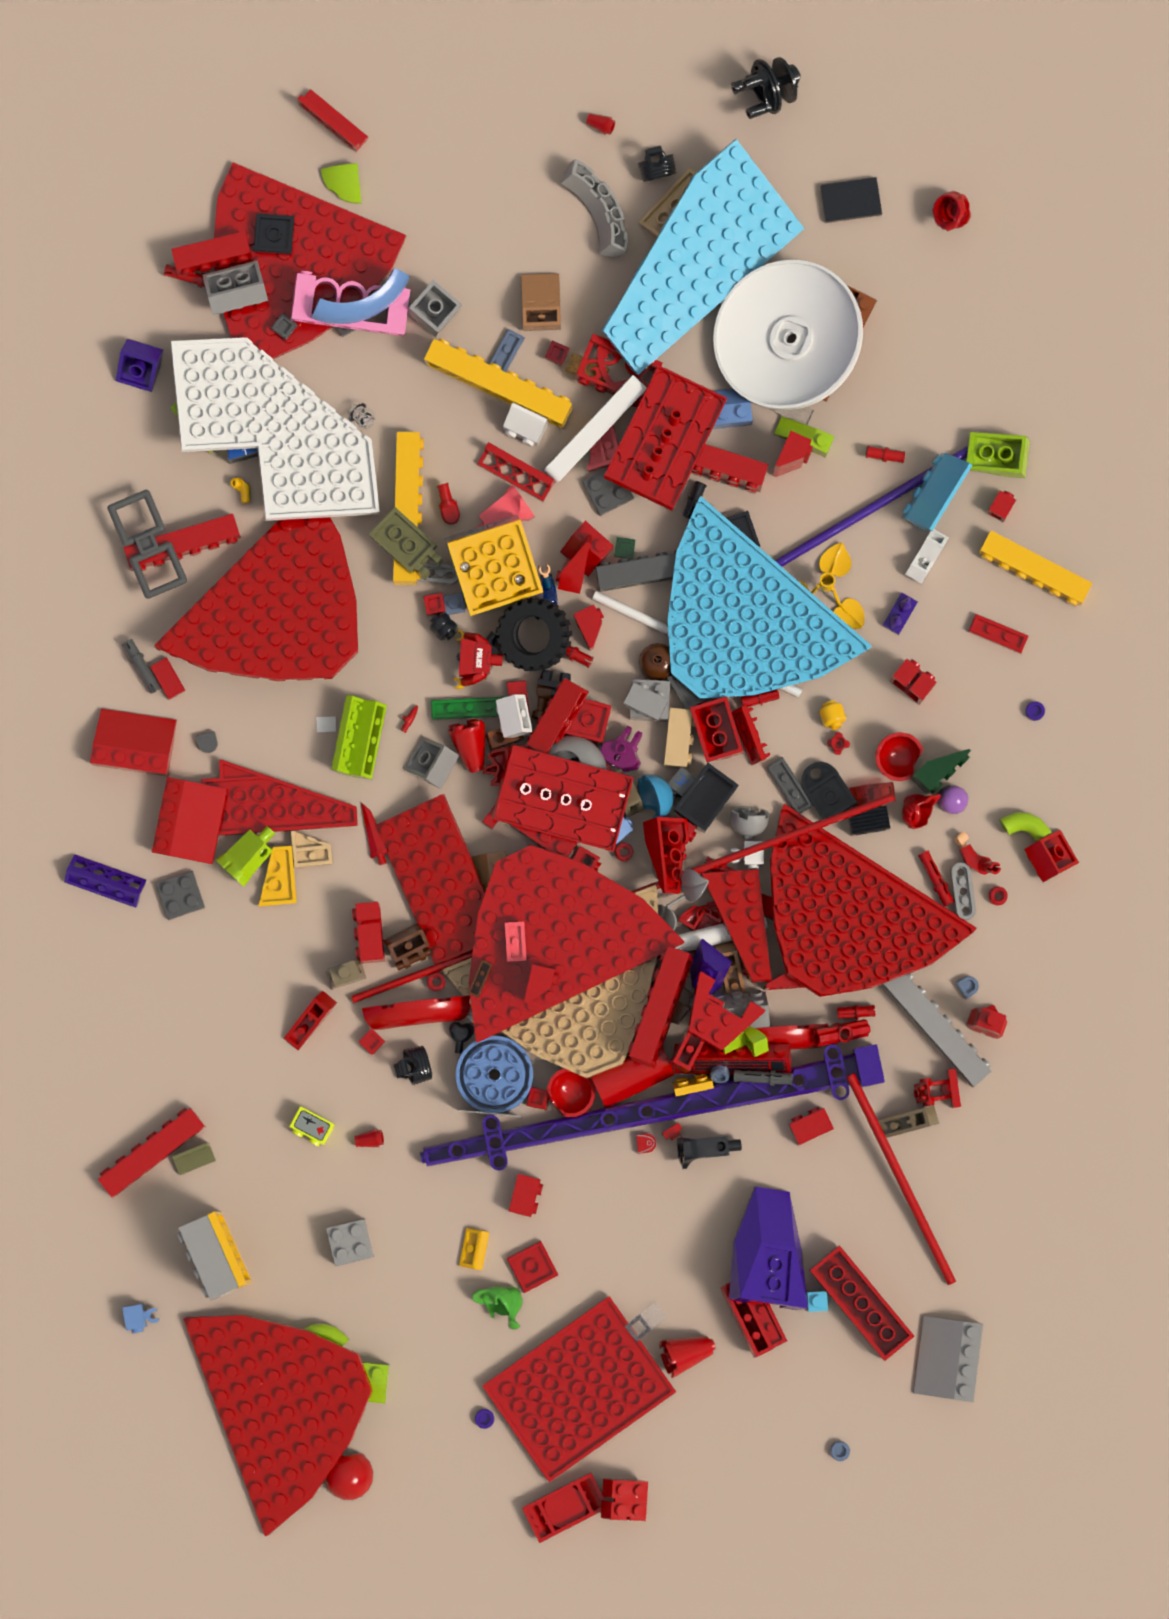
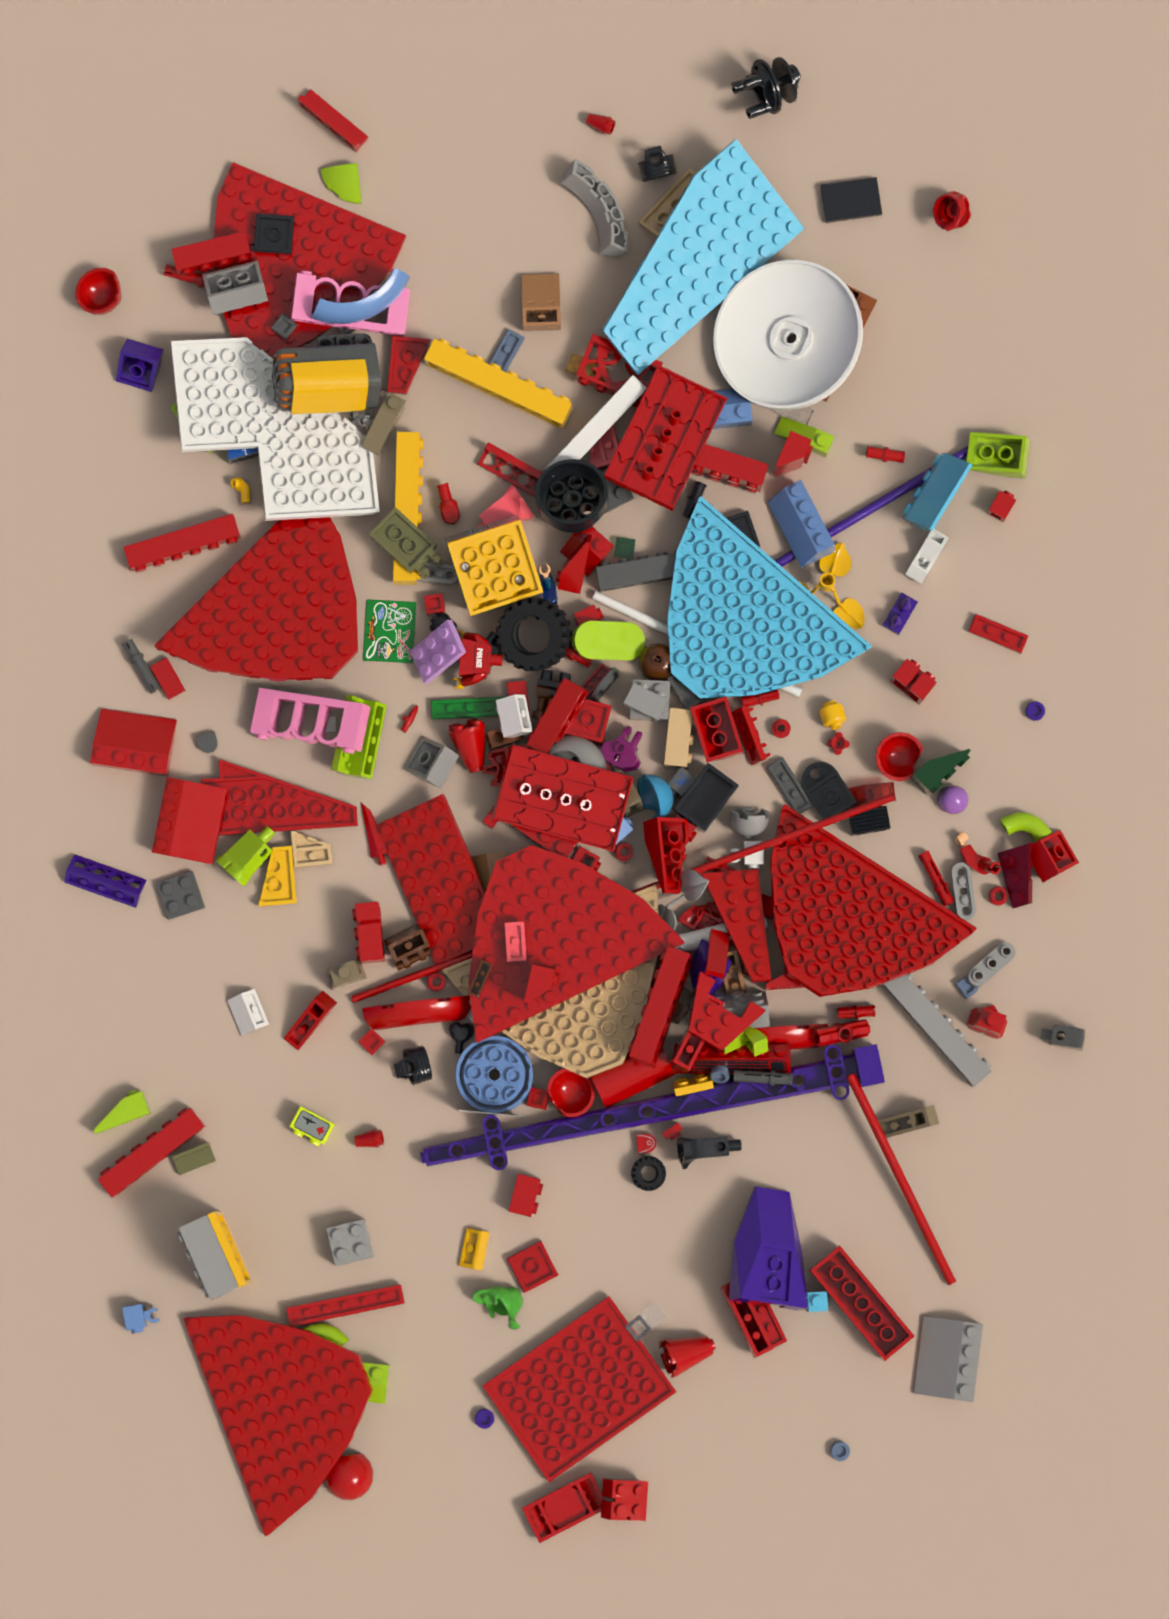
(98, 291): none -> red cylinder
(126, 1110): none -> lime slope
(147, 544): dark grey bar -> none
(248, 1012): none -> white panel
(268, 711): none -> bright pink fence
(328, 377): none -> piece
(345, 1305): none -> red plate
(384, 423): none -> dark tan slope
(389, 631): none -> green sticker
(404, 362): none -> red wing
(434, 308): light grey brick -> none
(437, 651): none -> lavender plate
(454, 604): sand blue plate -> none
(525, 425): white slope -> none
(557, 353): dark red plate -> none
(562, 477): none -> black wheel
(594, 680): none -> red piece
(605, 684): none -> dark grey tile
(608, 640): none -> lime tile
(660, 1173): none -> black tyre
(717, 953): none -> red tile
(778, 734): none -> red plate
(801, 524): none -> medium blue slope
(810, 1126): red brick -> none
(918, 809): red hair -> none
(949, 1090): red tile -> none
(985, 970): none -> light grey plate
(1016, 869): none -> dark red wing
(1035, 568): yellow brick -> none
(1073, 1037): none -> dark grey torso

